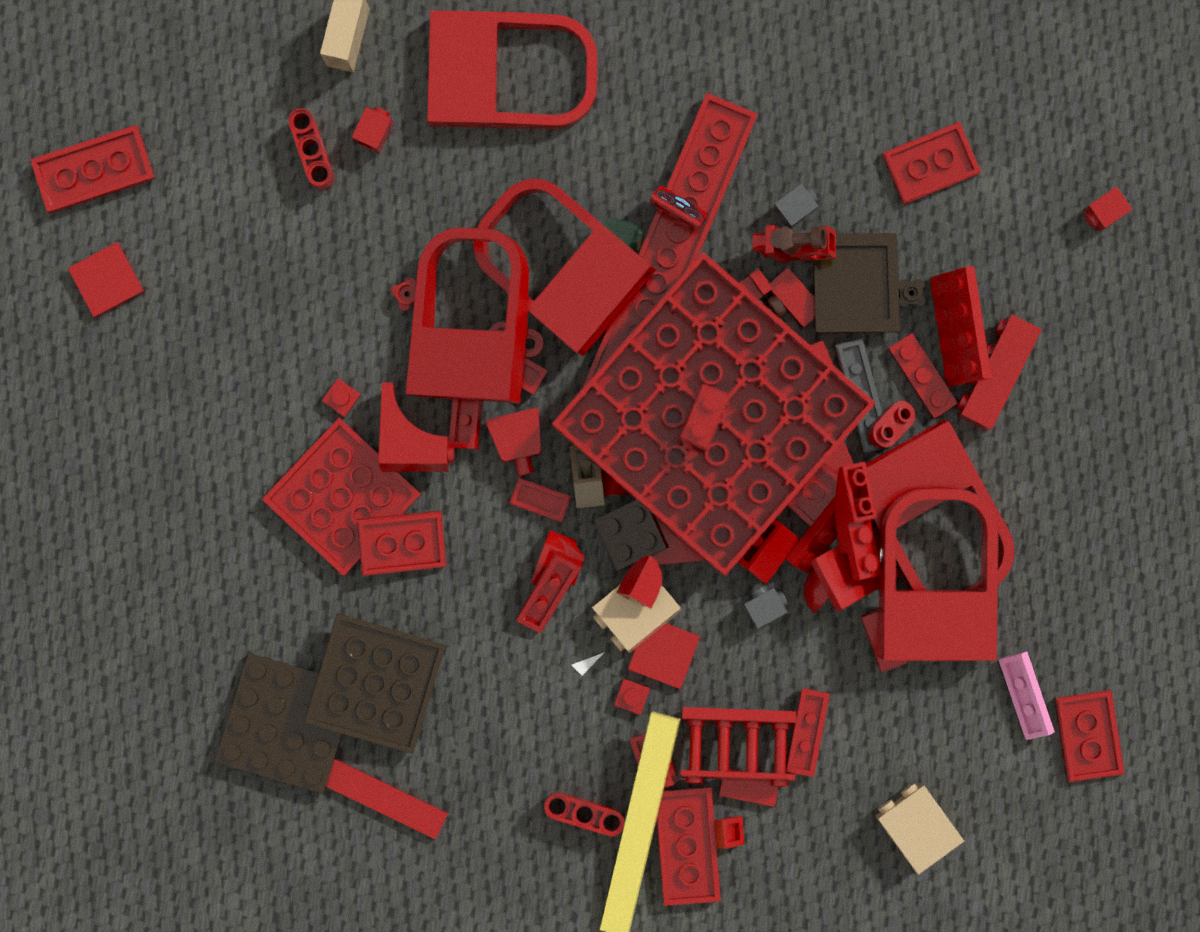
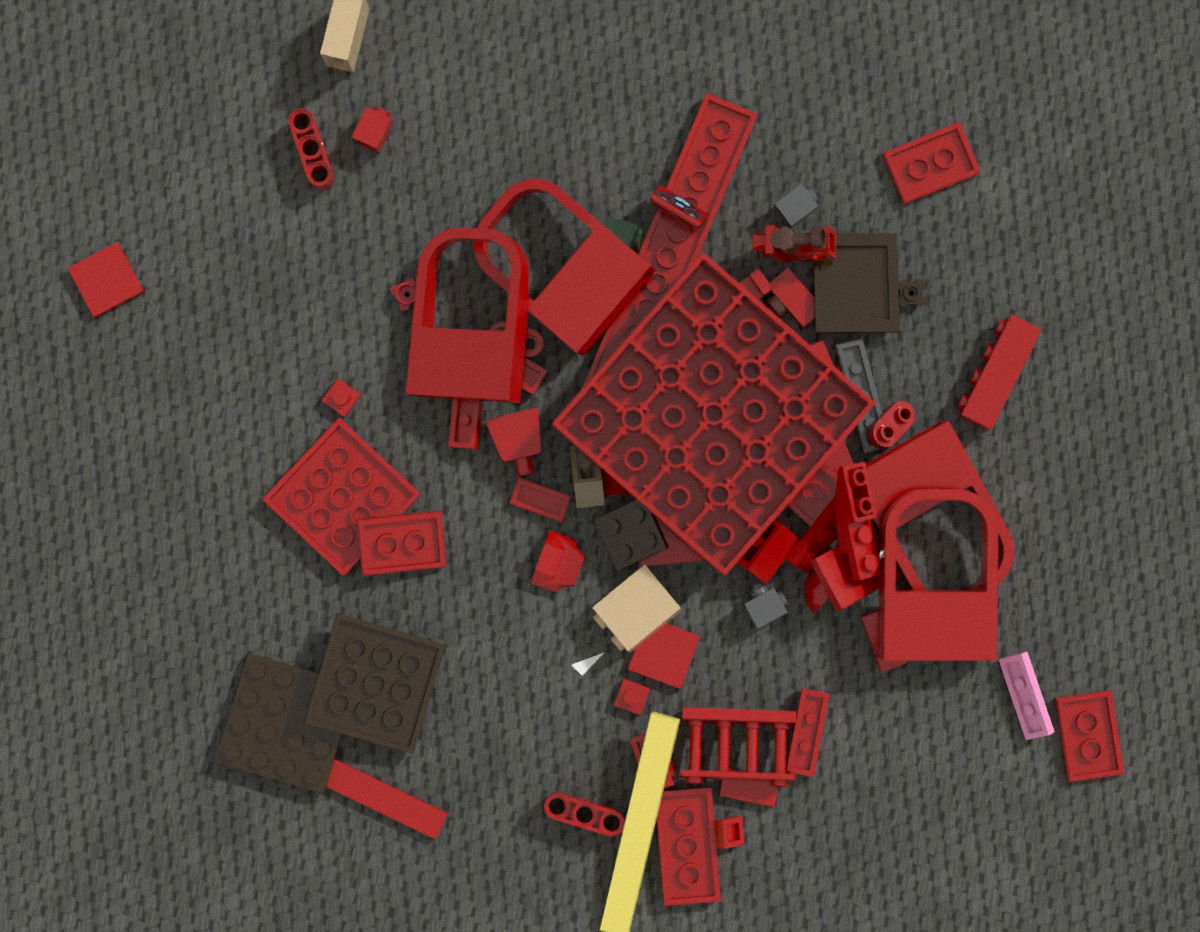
(92, 169): red plate -> none
(404, 445): red arch -> none
(466, 63): red window -> none
(548, 591): red plate -> none
(642, 582): red brick -> none
(704, 417): red brick -> none
(918, 827): tan brick -> none
(922, 376): red plate -> none
(960, 327): red plate -> none
(1106, 209): red brick -> none

